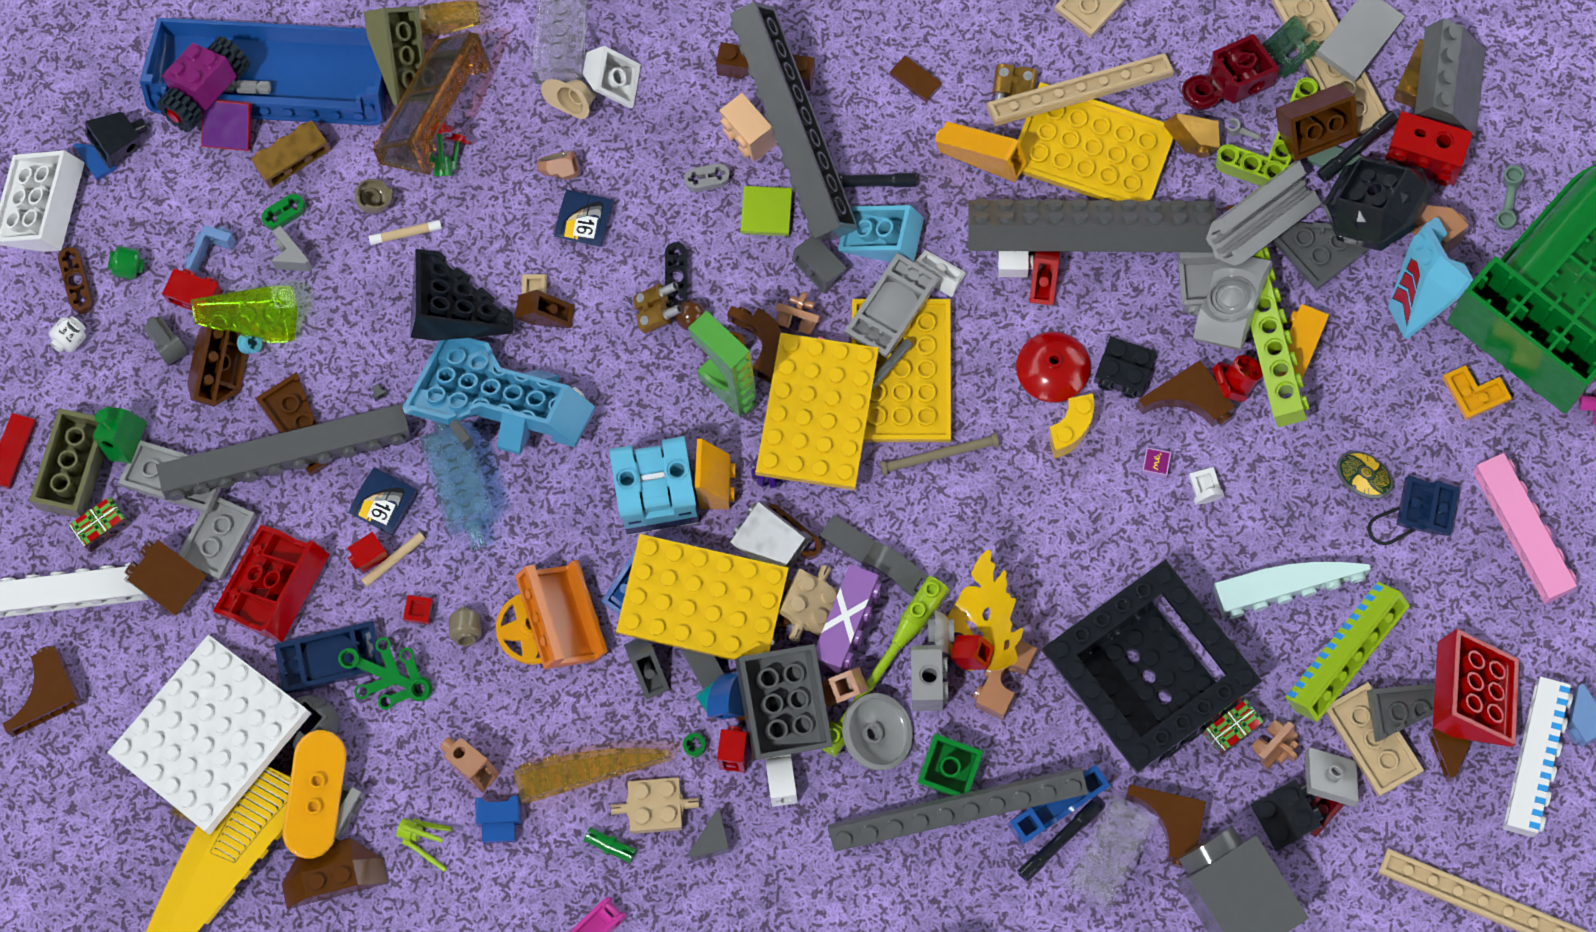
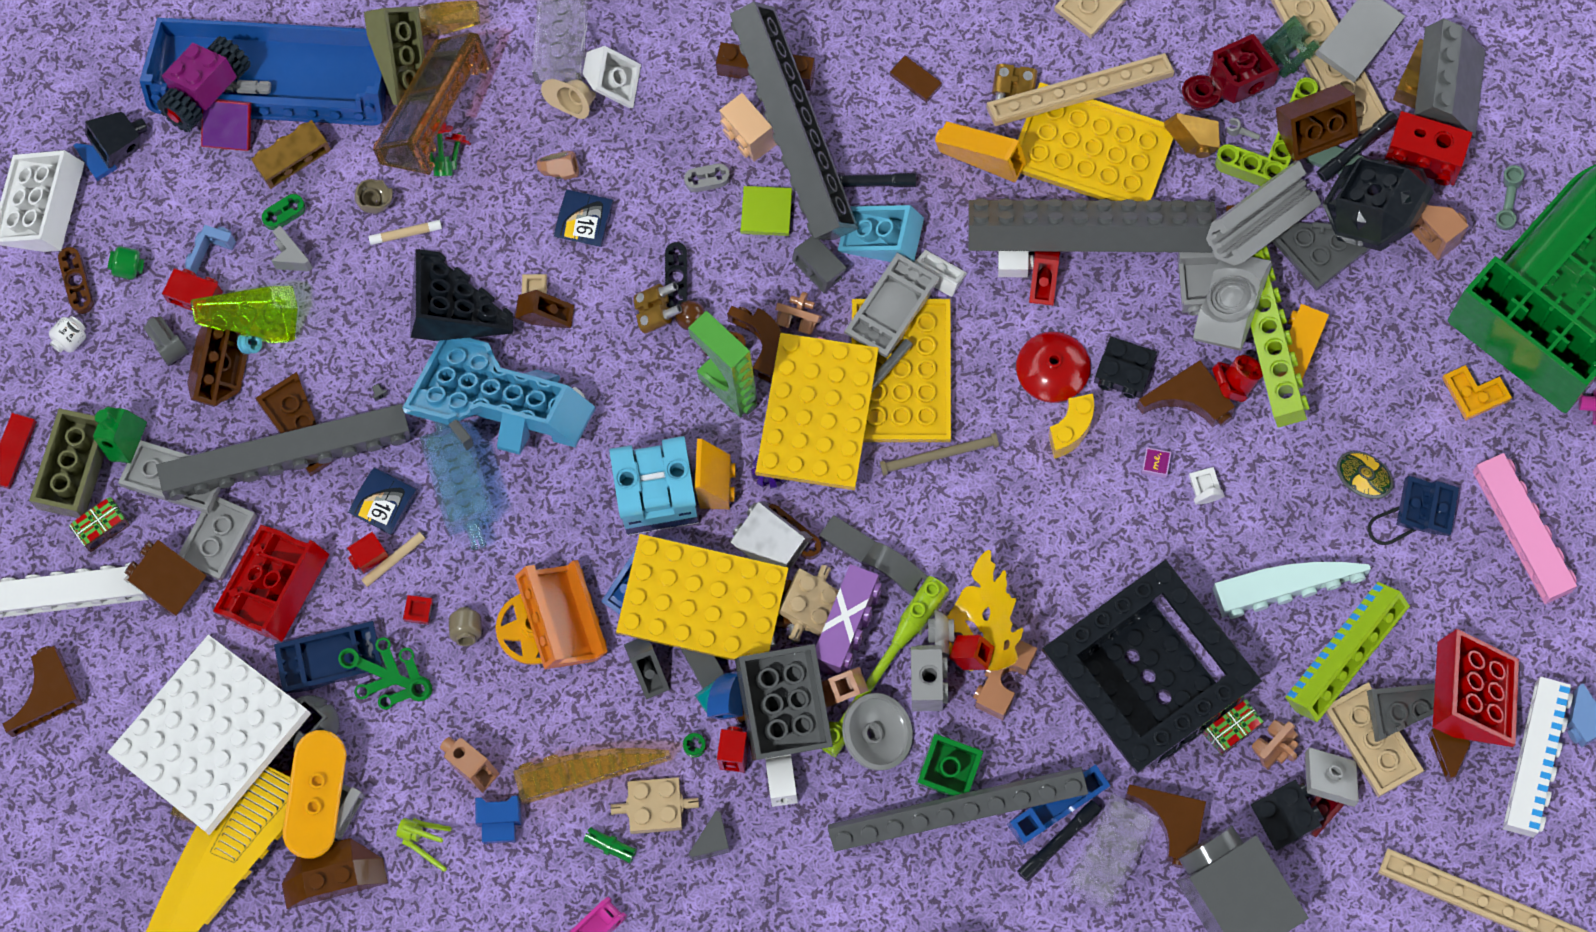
(1426, 281): medium azure wedge -> none

